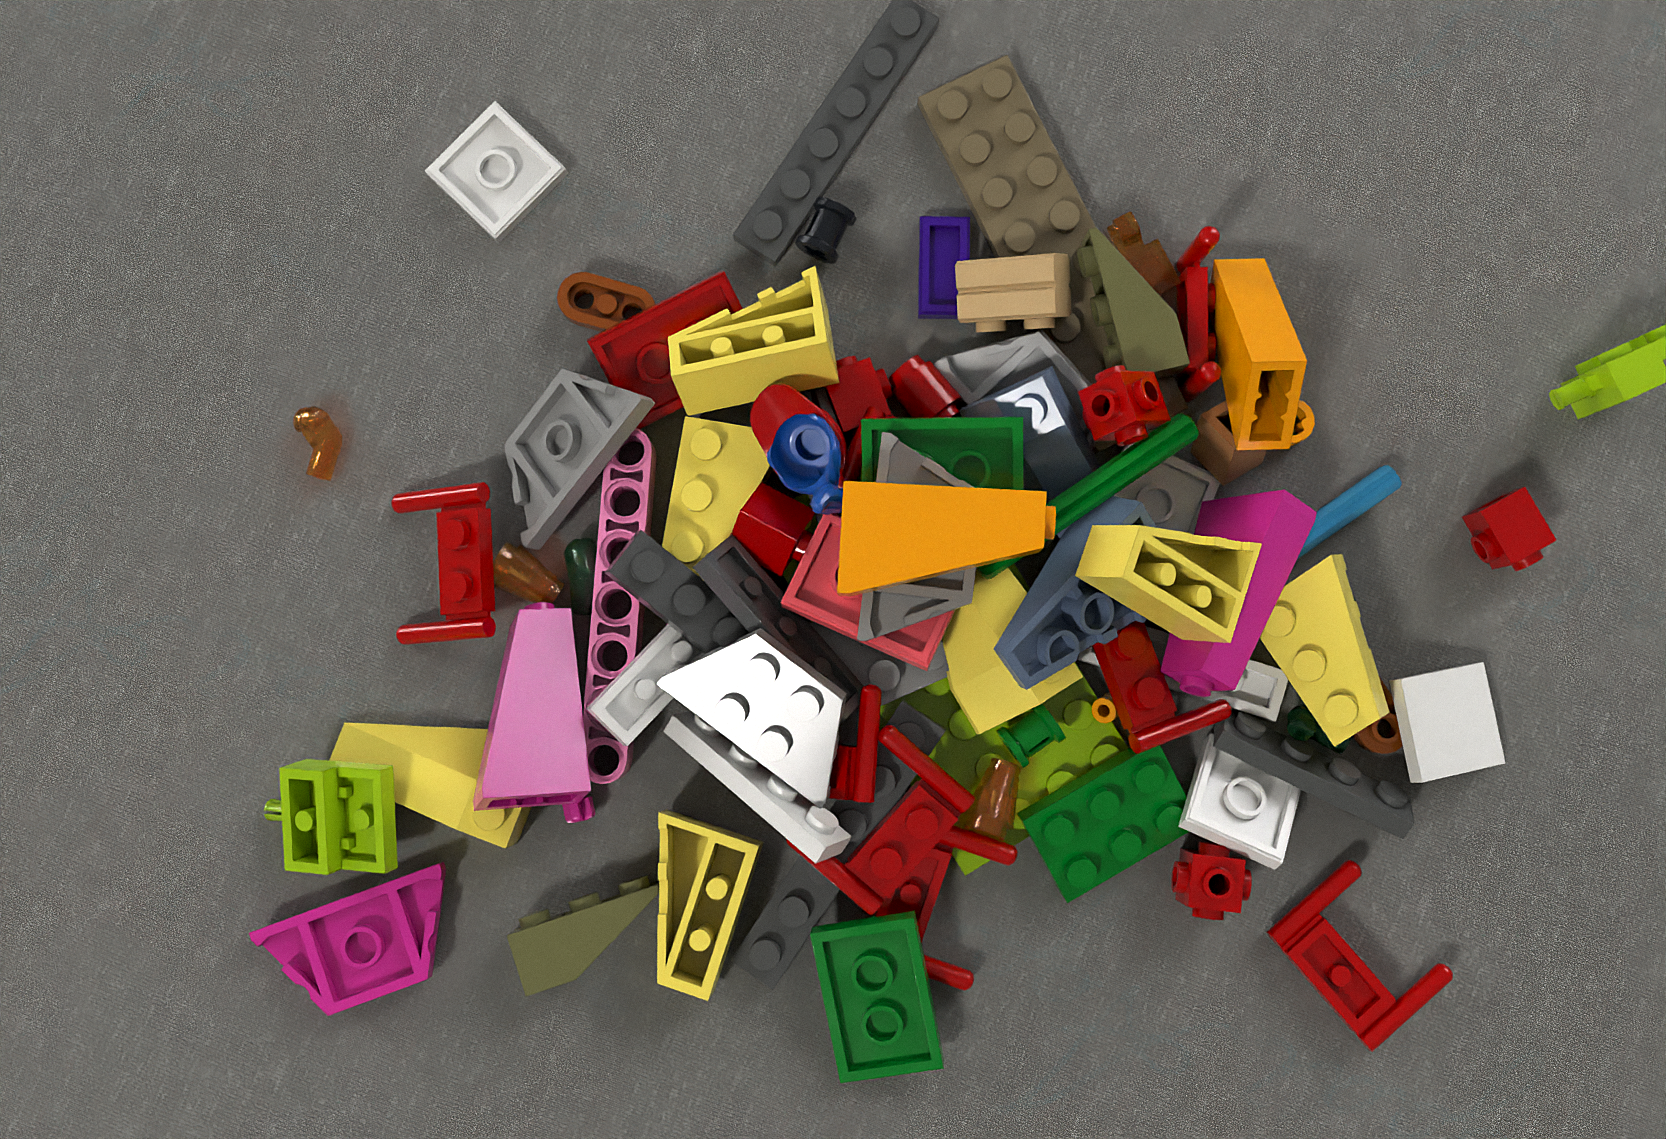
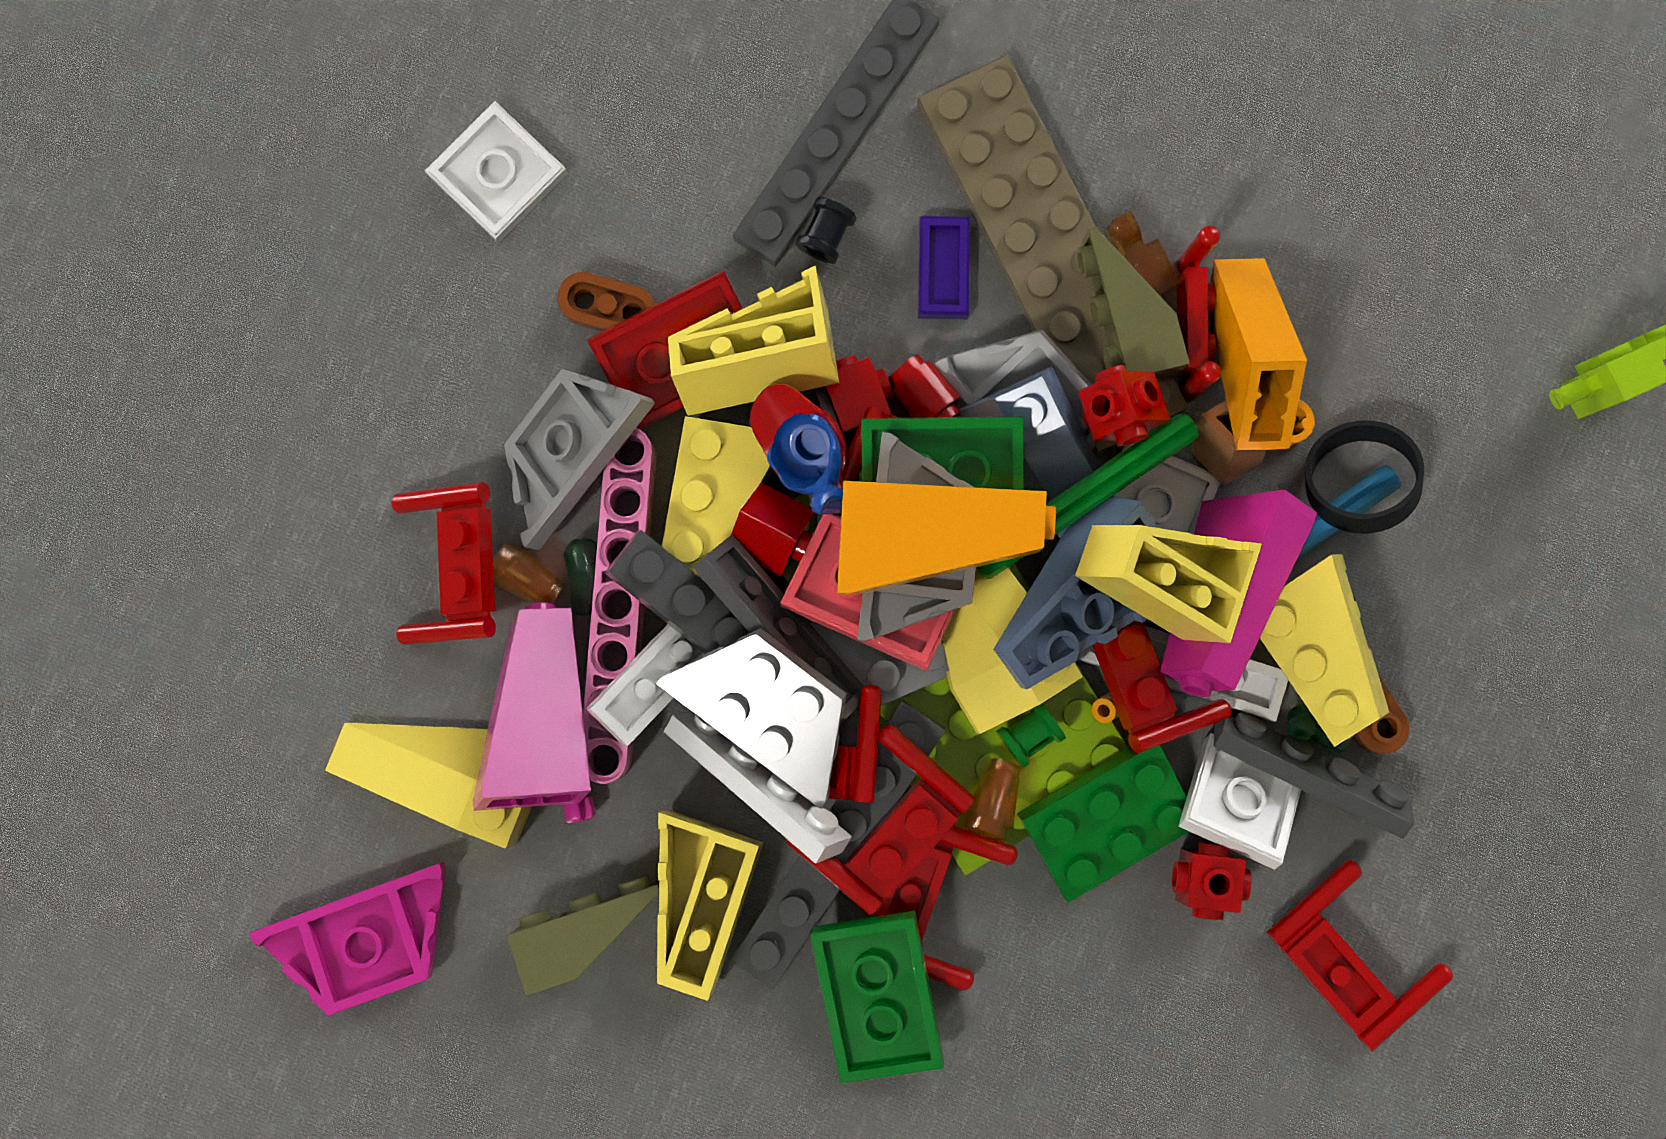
(323, 438): clear orange arm -> none
(336, 816): lime plate -> none
(1013, 289): tan brick -> none
(1373, 432): none -> black tyre
(1447, 722): white tile -> none
(1509, 531): red brick -> none

